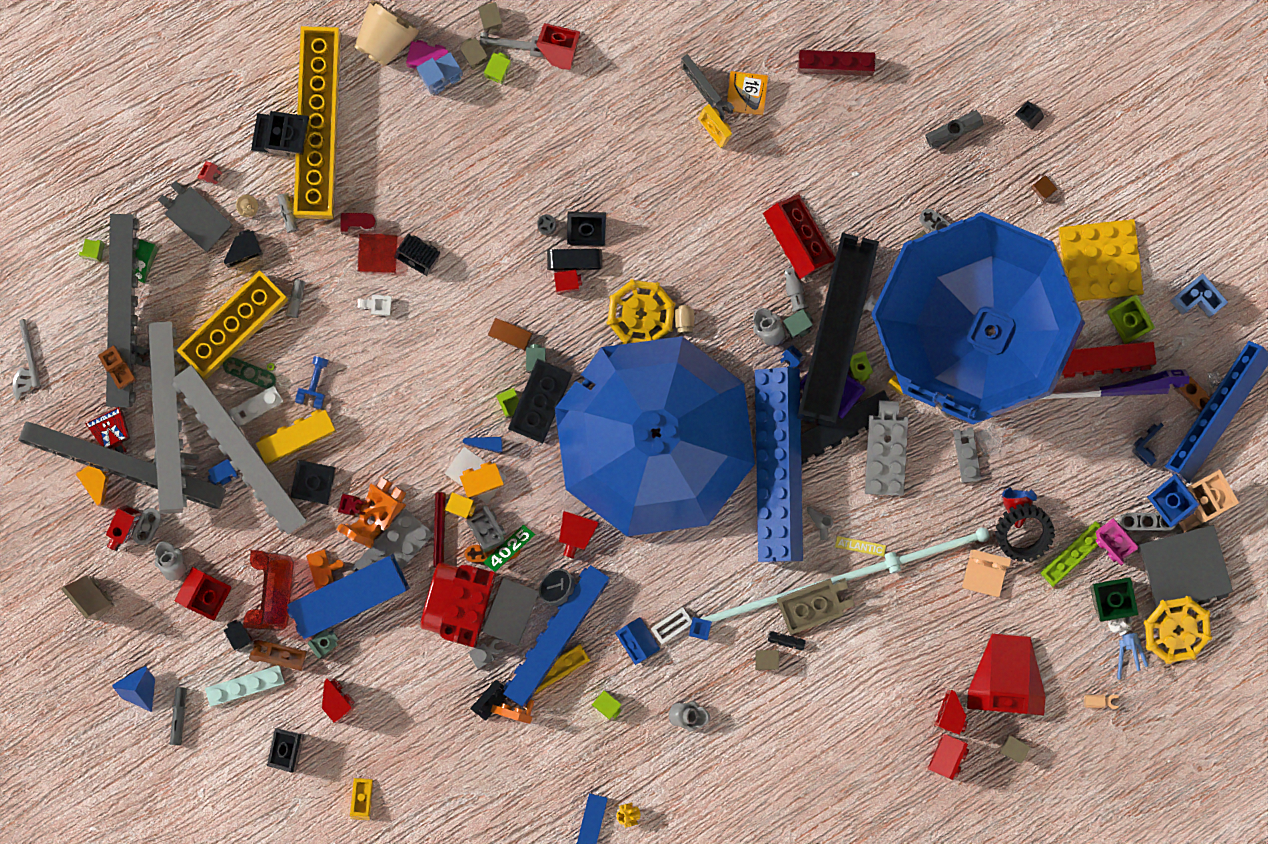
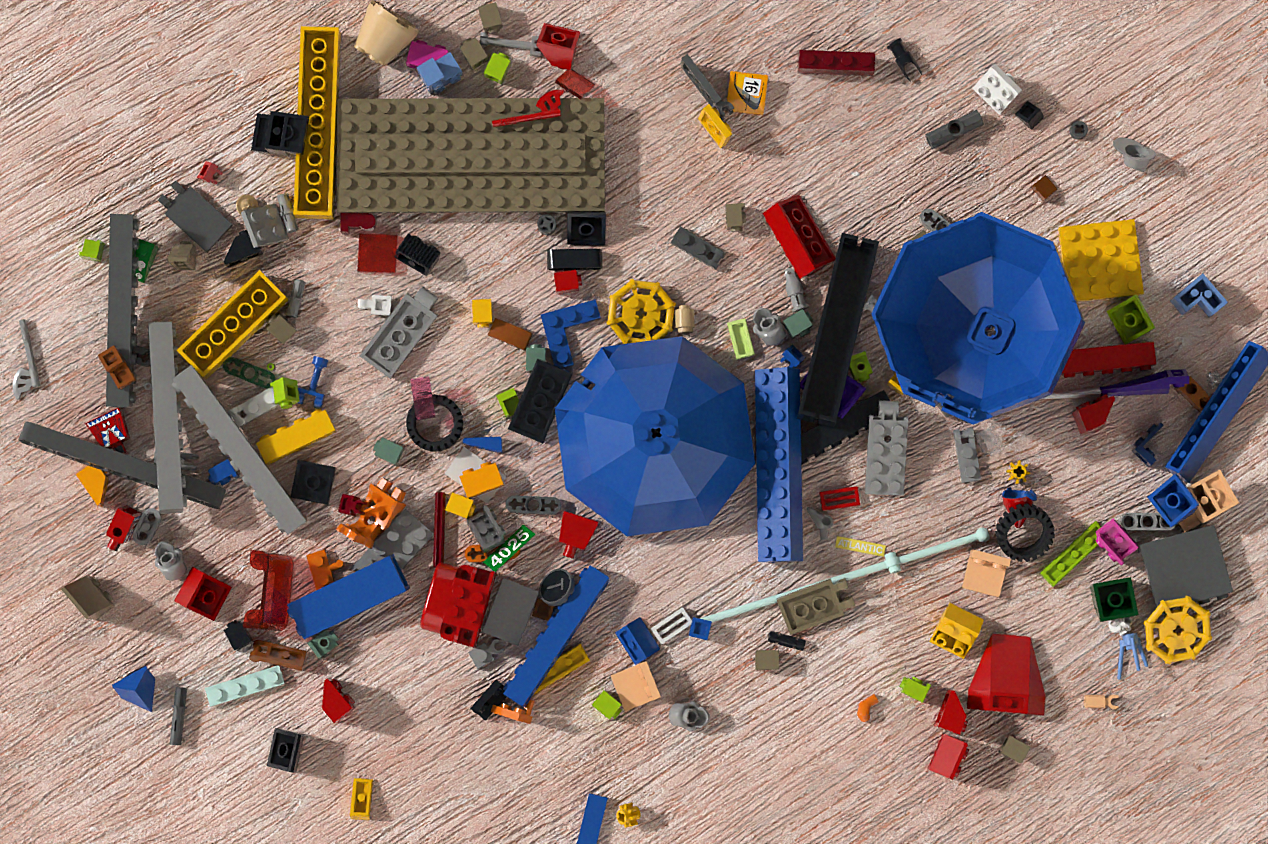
(183, 256): none -> dark tan slope
(264, 225): none -> light grey plate
(280, 327): none -> dark tan brick
(285, 392): none -> lime brick
(388, 451): none -> sand green brick
(396, 338): none -> light grey hinge
(422, 398): none -> clear pink slope
(438, 445): none -> black tyre
(453, 160): none -> dark tan piece
(482, 313): none -> yellow brick
(528, 498): none -> dark grey beam
(543, 610): none -> reddish brown tile
(553, 112): none -> red piece
(558, 320): none -> blue plate
(575, 83): none -> clear red piece
(635, 686): none -> light nougat bracket
(697, 248): none -> dark grey plate
(735, 217): none -> dark tan brick
(741, 339): none -> yellowish green tile
(855, 496): none -> red tile
(864, 708): none -> orange arm
(902, 56): none -> black piece
(914, 688): none -> lime brick
(956, 630): none -> yellow slope
(997, 88): none -> white plate
(1021, 468): none -> yellow gear
(1078, 135): none -> dark grey bush
(1093, 415): none -> red slope
(1134, 153): none -> light grey piece

